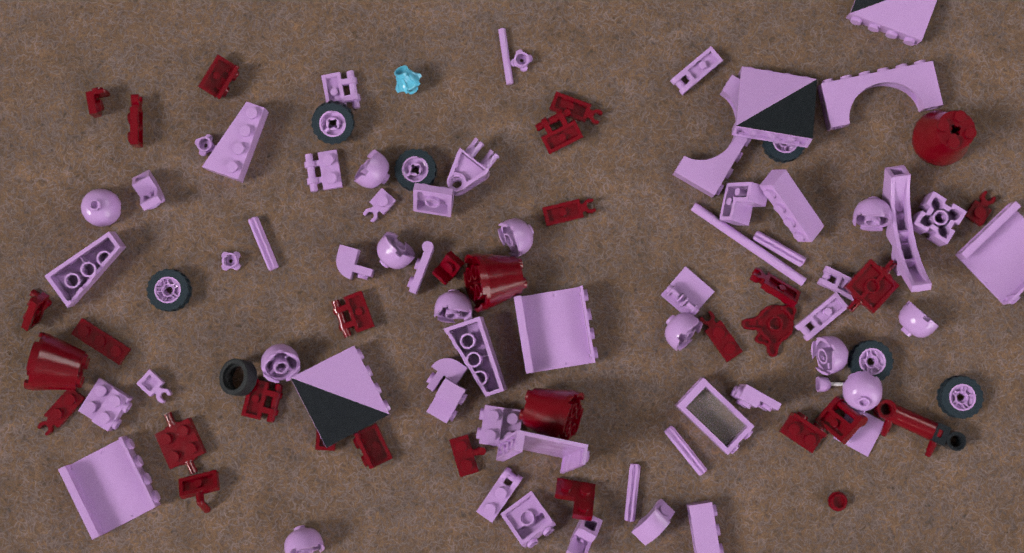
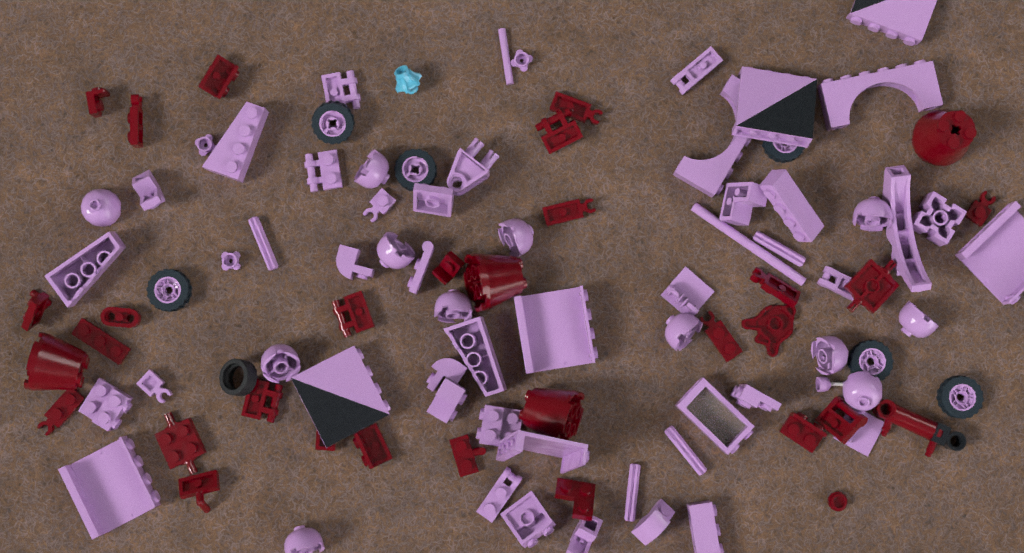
(121, 317): none -> dark red plate
(822, 316): lavender plate -> none

